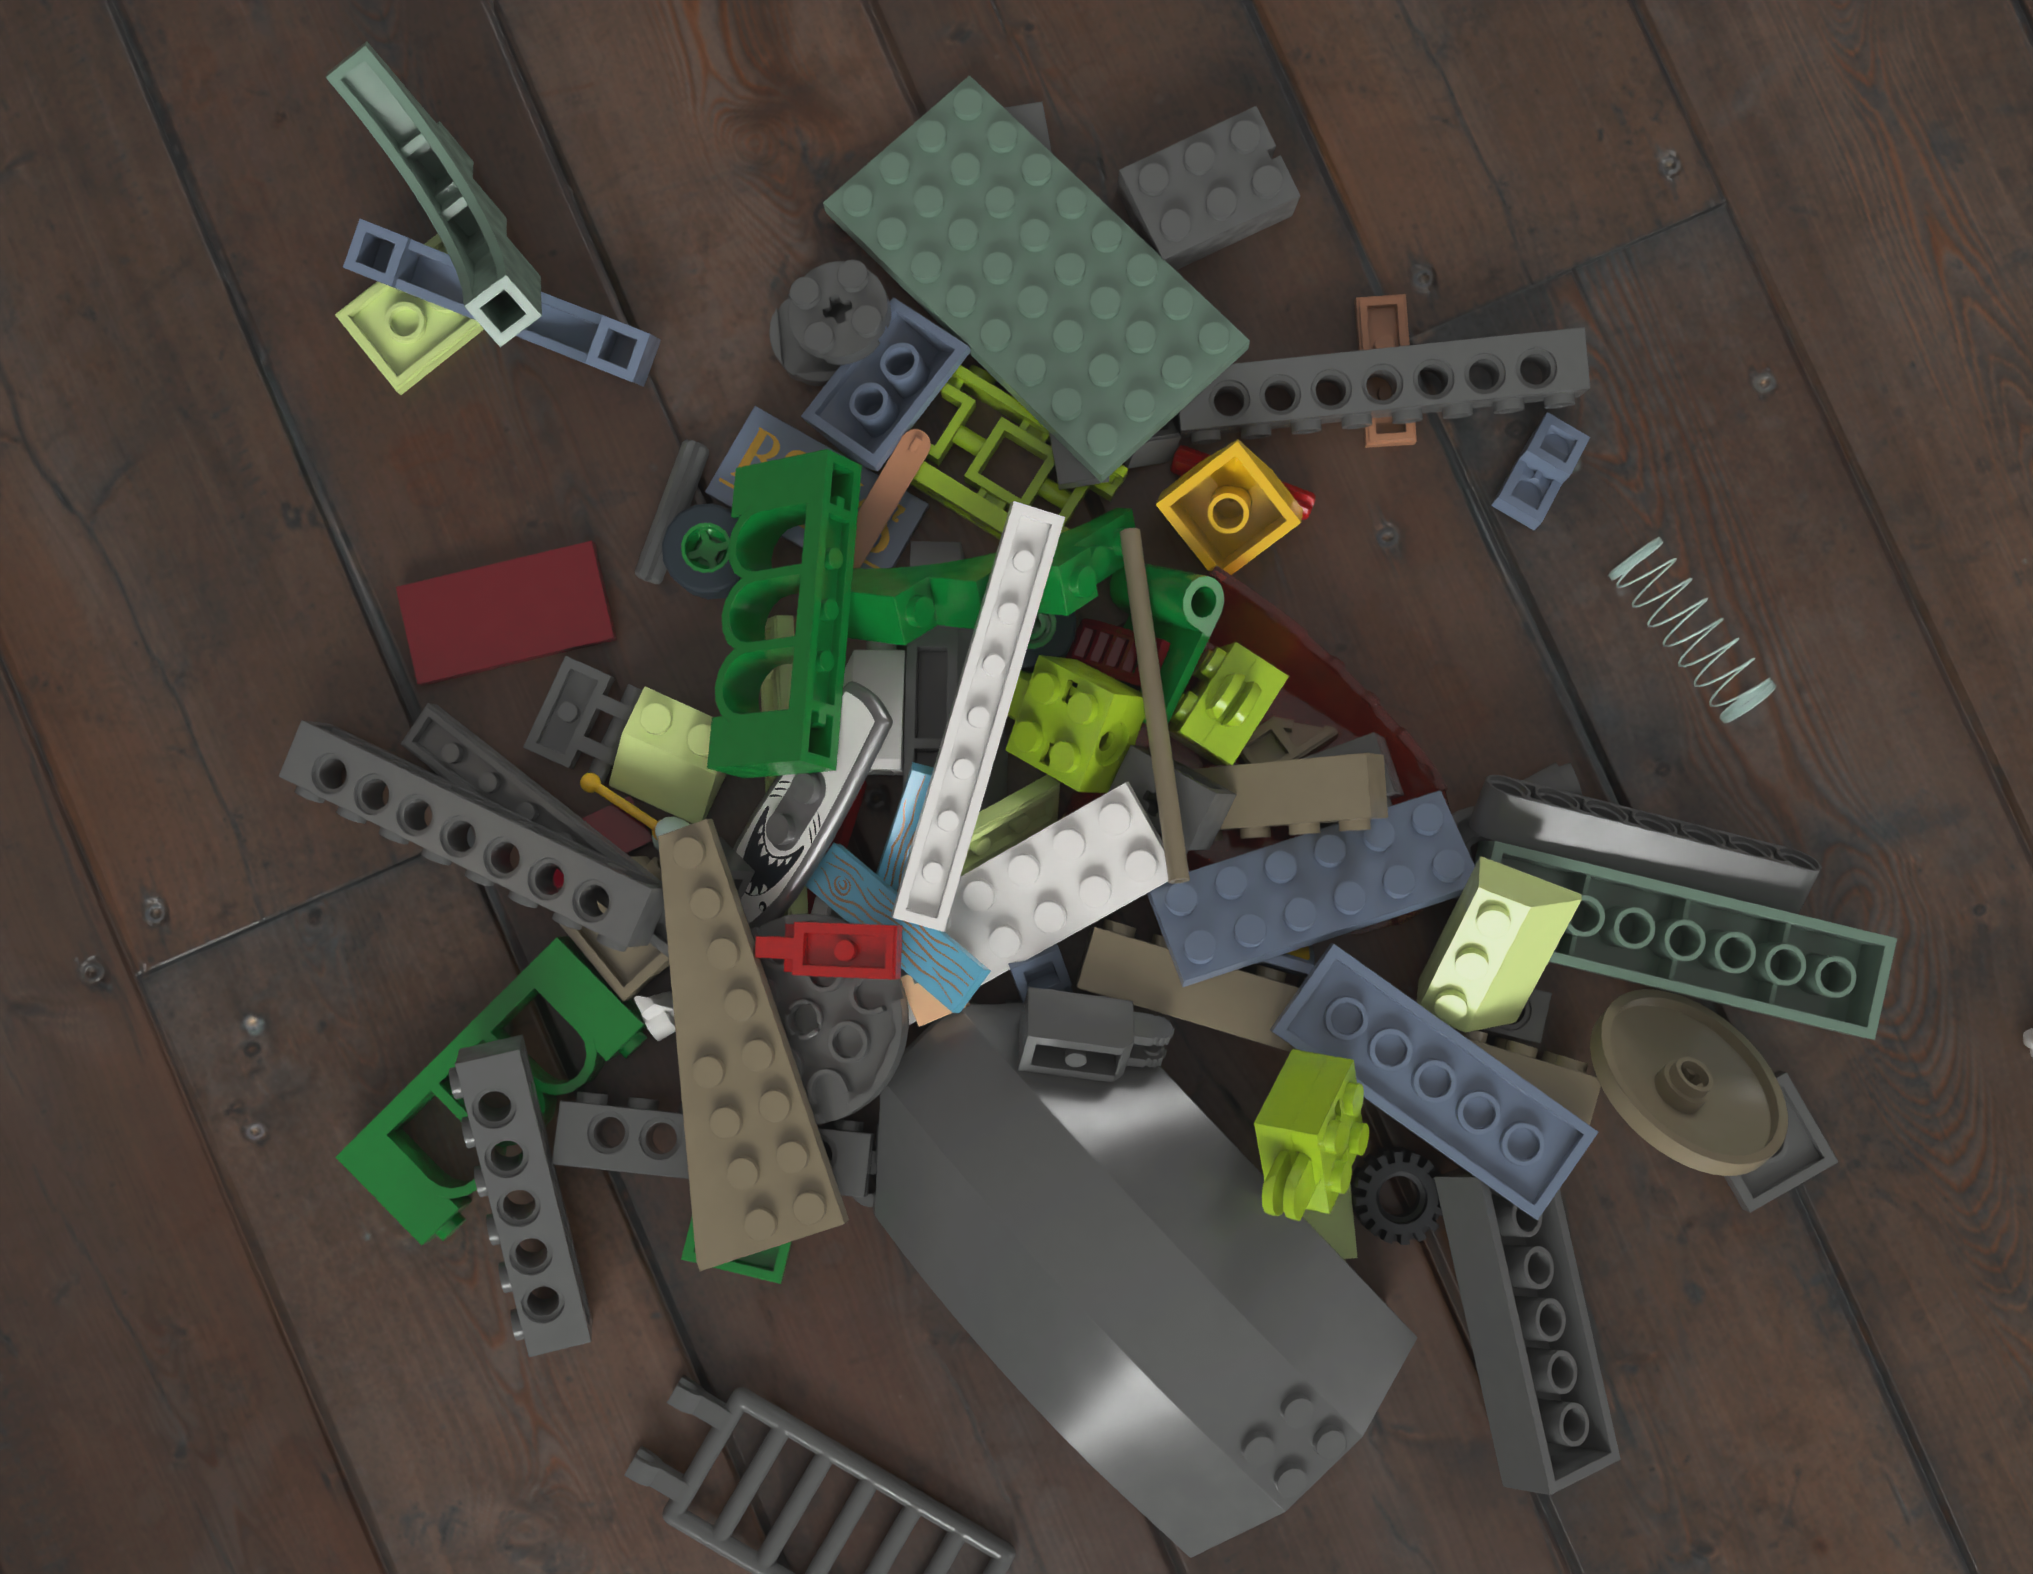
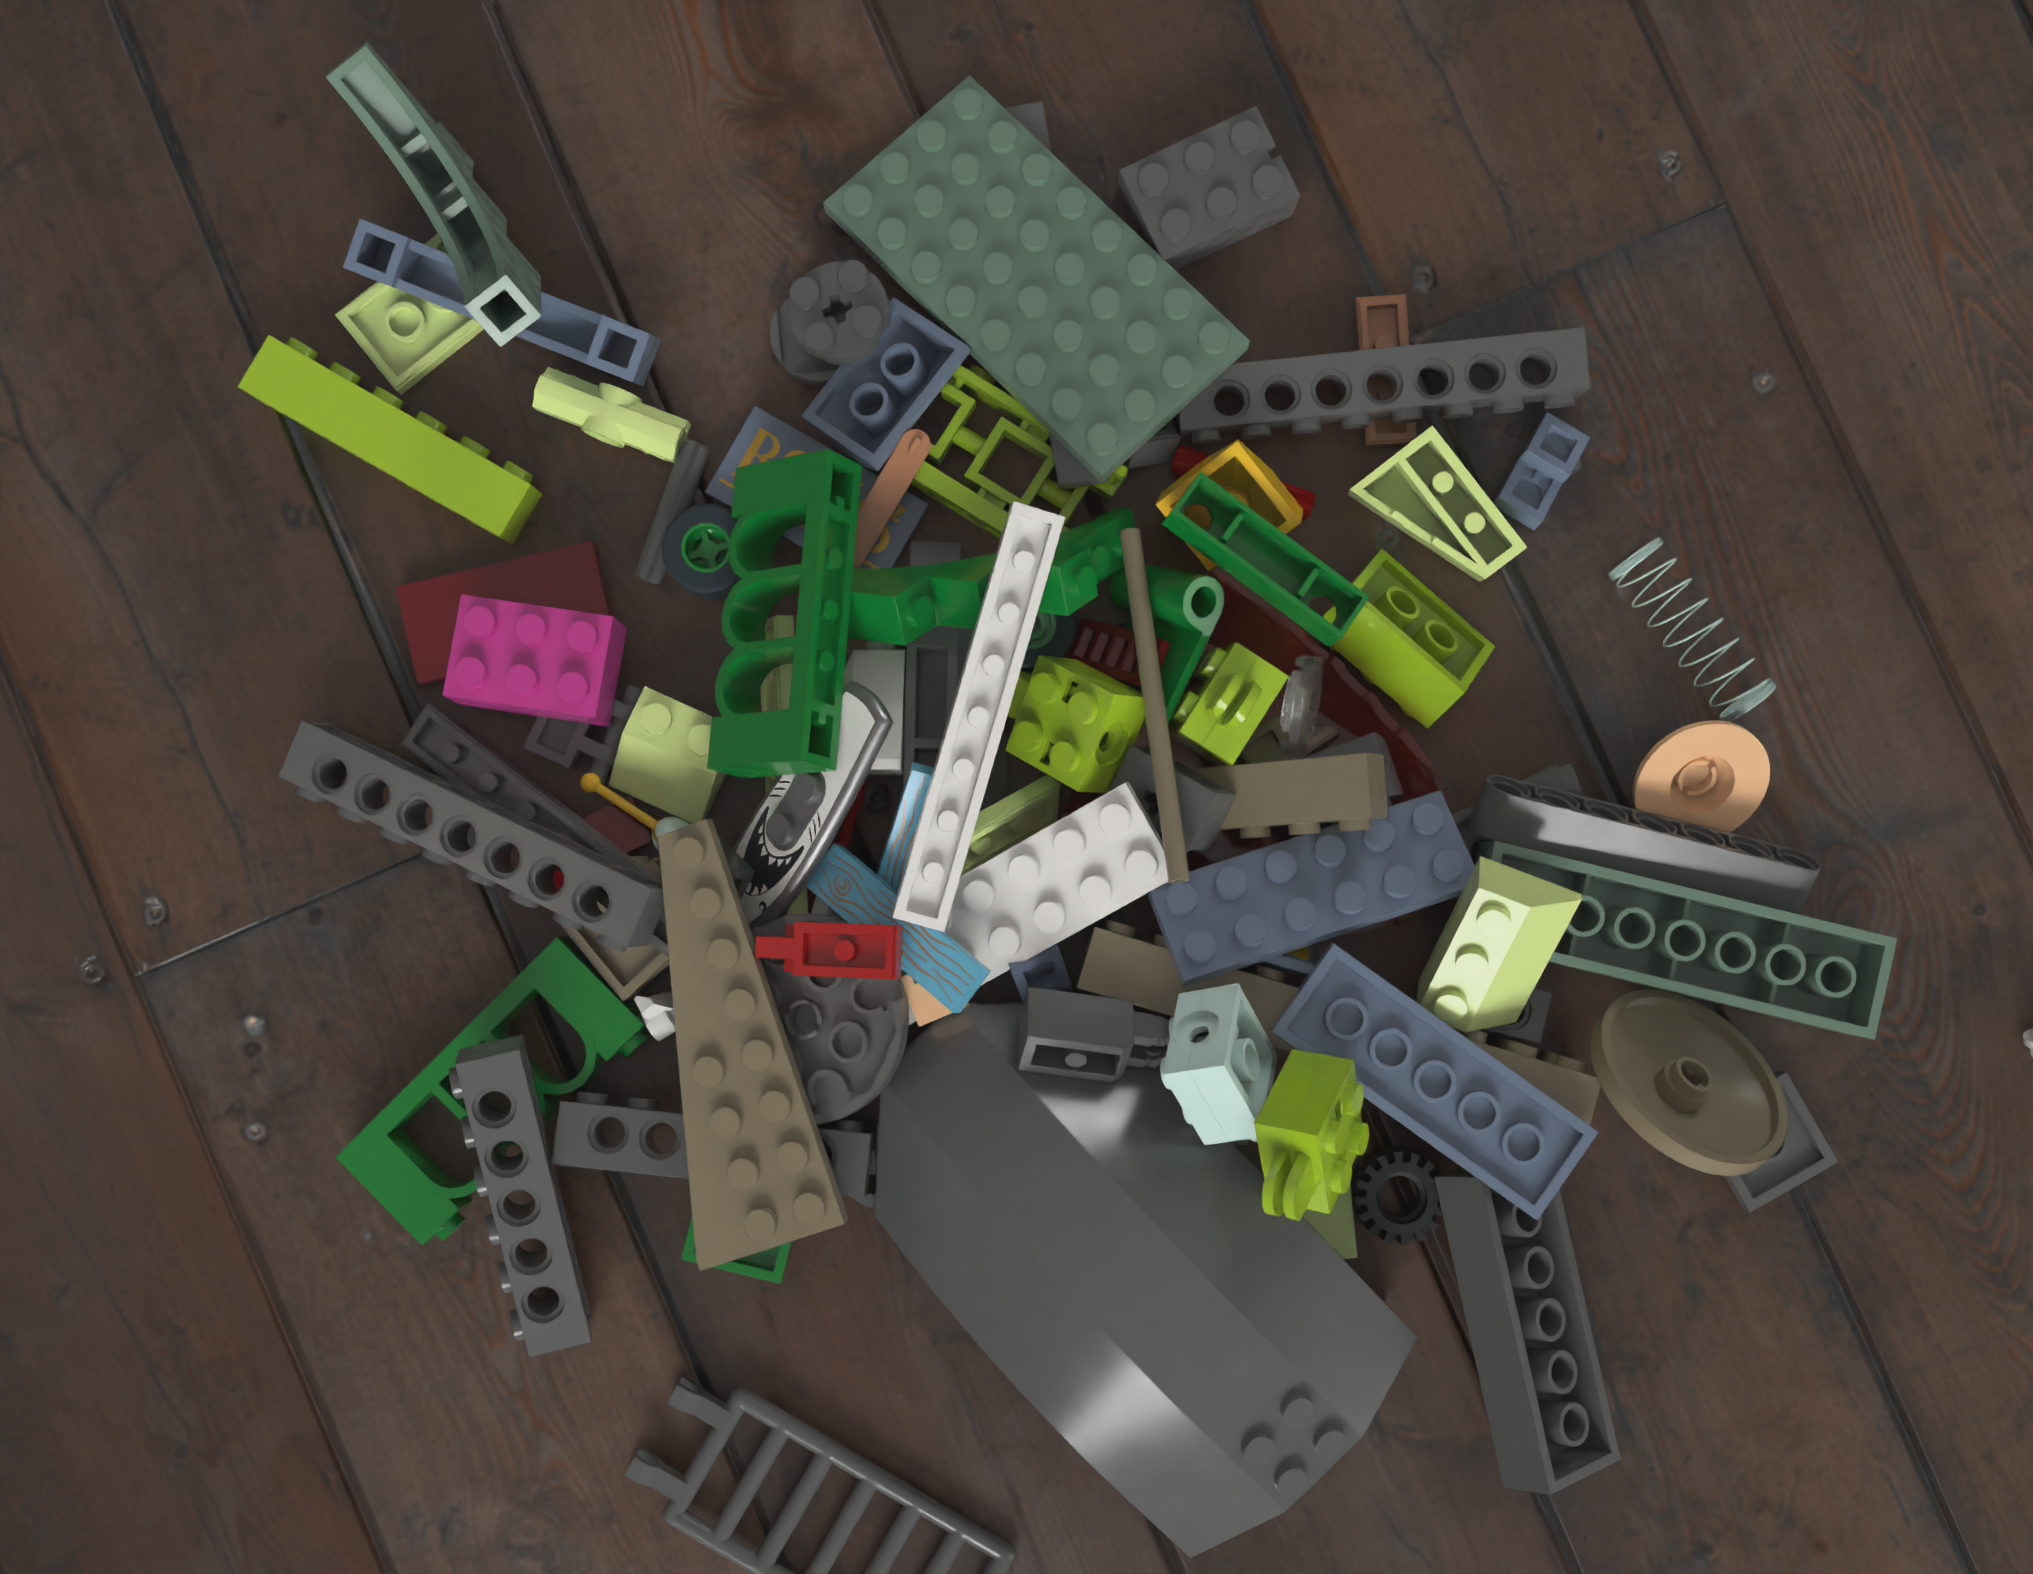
(391, 439): none -> lime brick
(535, 660): none -> dark pink brick
(610, 414): none -> yellowish green piece
(1219, 1063): none -> light aqua brick
(1266, 560): none -> green piece
(1301, 705): none -> clear tile
(1410, 641): none -> lime slope
(1440, 506): none -> yellowish green wedge
(1704, 775): none -> light nougat hat

